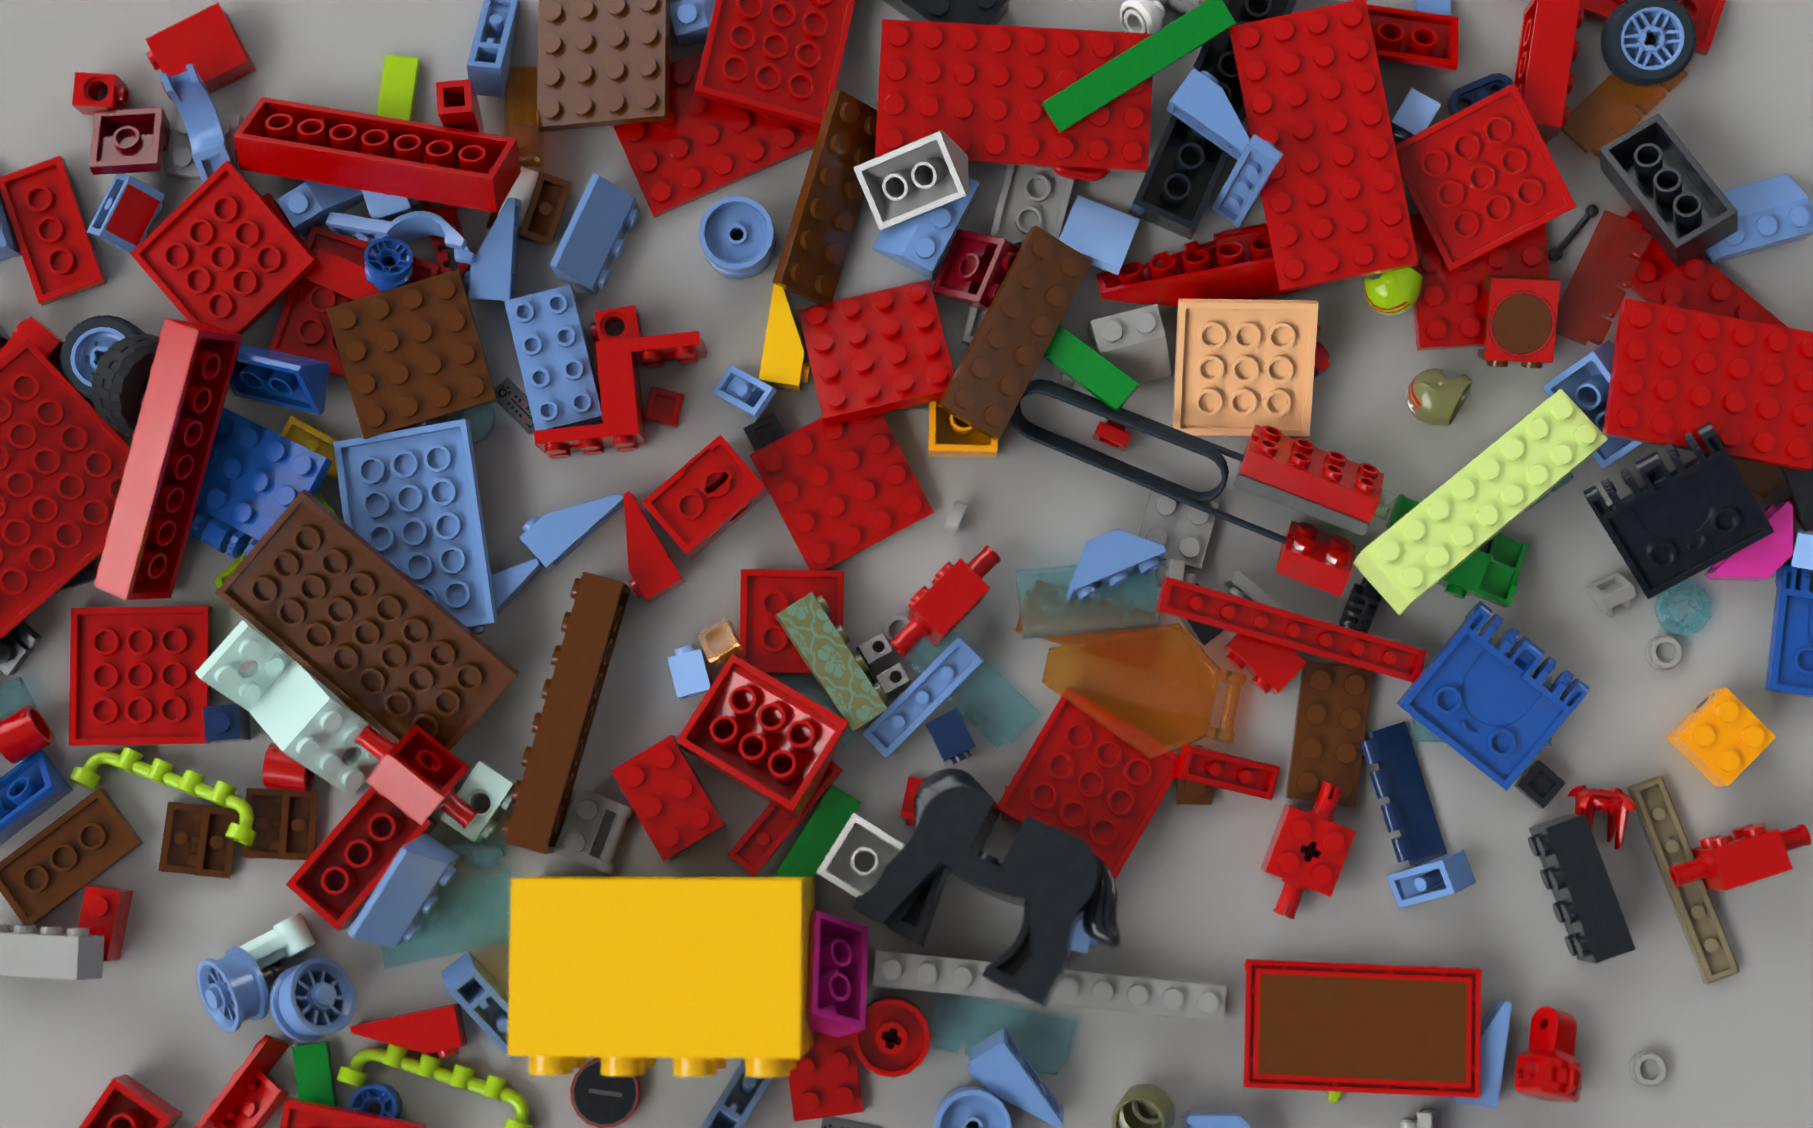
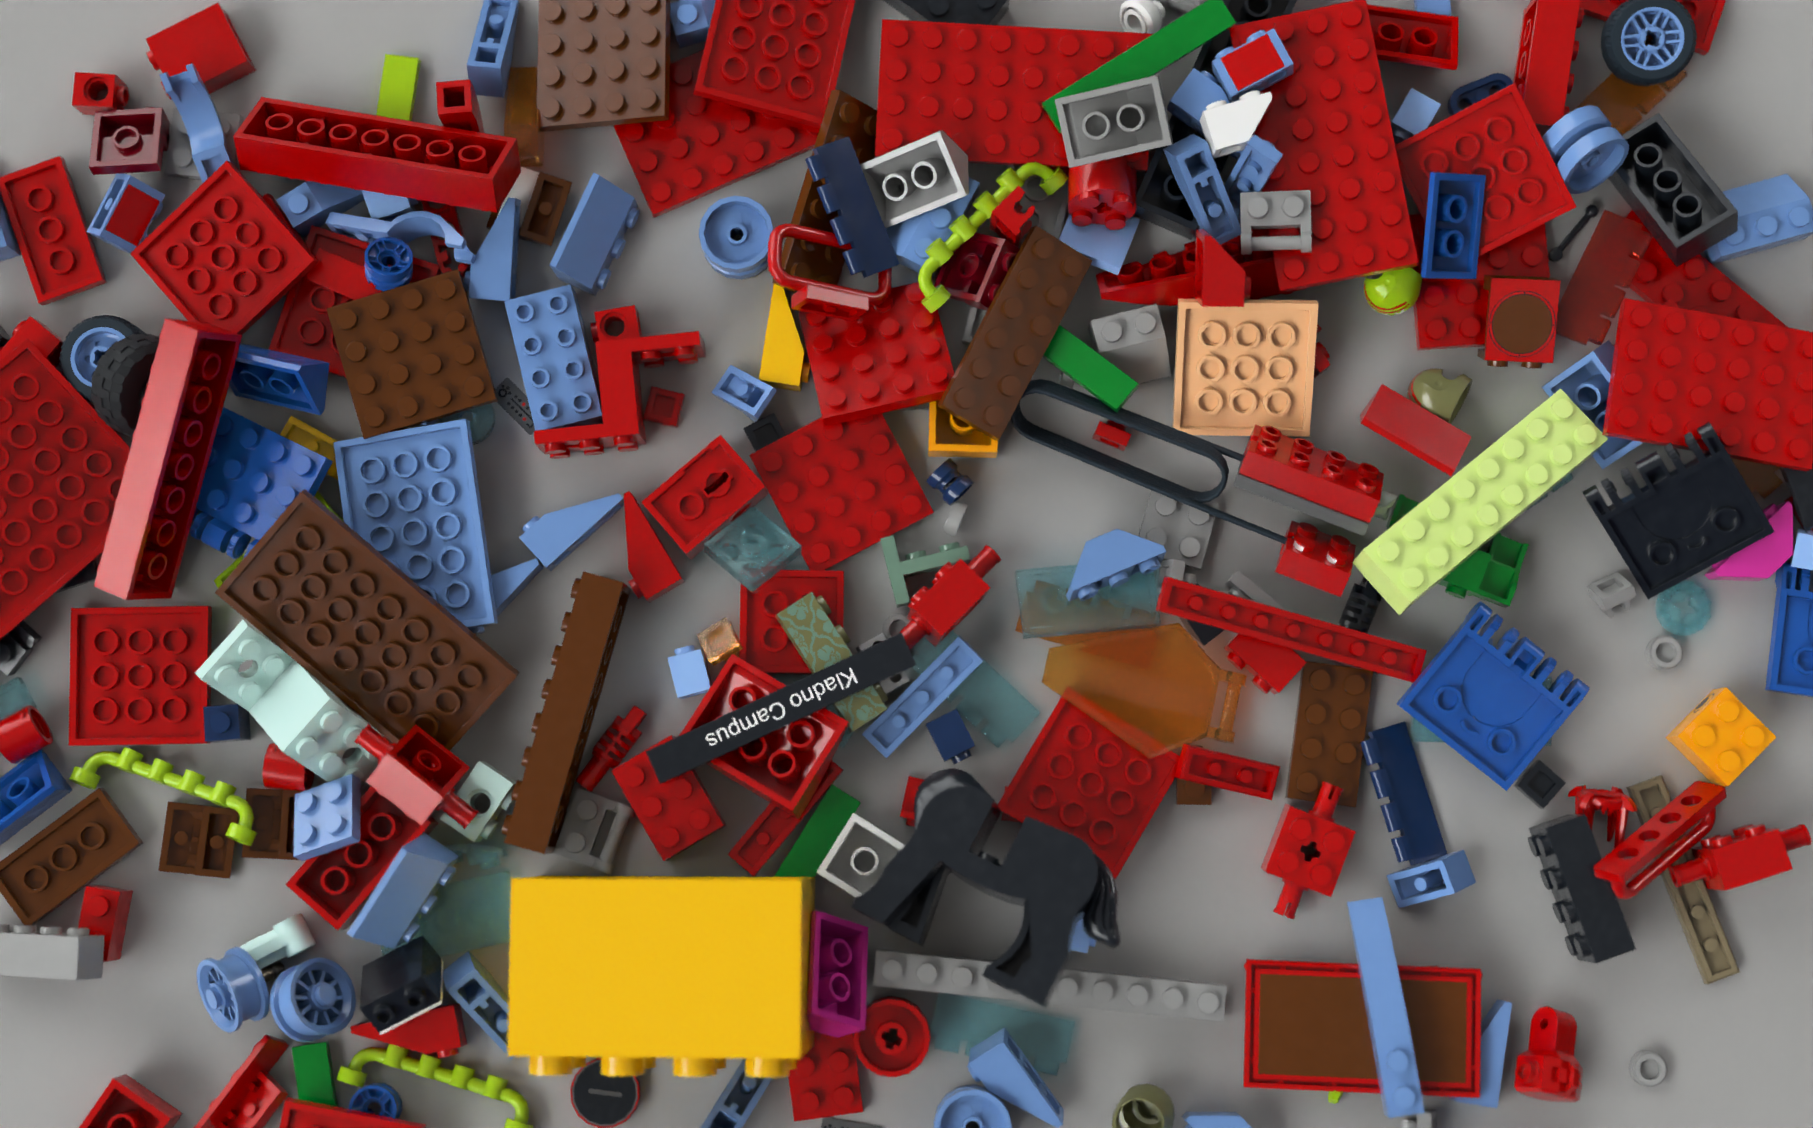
(327, 817): none -> medium blue plate
(401, 985): none -> black piece
(612, 747): none -> red hinge
(752, 549): none -> clear light blue plate
(781, 708): none -> black tile
(819, 296): none -> red bar
(858, 214): none -> dark blue windscreen
(916, 564): none -> sand green bracket
(944, 476): none -> dark blue wheel
(964, 228): none -> lime bar
(1008, 219): none -> red hinge
(1102, 193): none -> red brick
(1114, 121): none -> light grey slope
(1203, 187): none -> medium blue slope
(1217, 276): none -> red slope
(1232, 125): none -> white slope
(1252, 65): none -> brick
(1275, 211): none -> light grey plate
(1385, 1009): none -> medium blue slope
(1415, 429): none -> red slope
(1453, 226): none -> blue slope
(1585, 148): none -> medium blue wheel
(1620, 870): none -> red piece

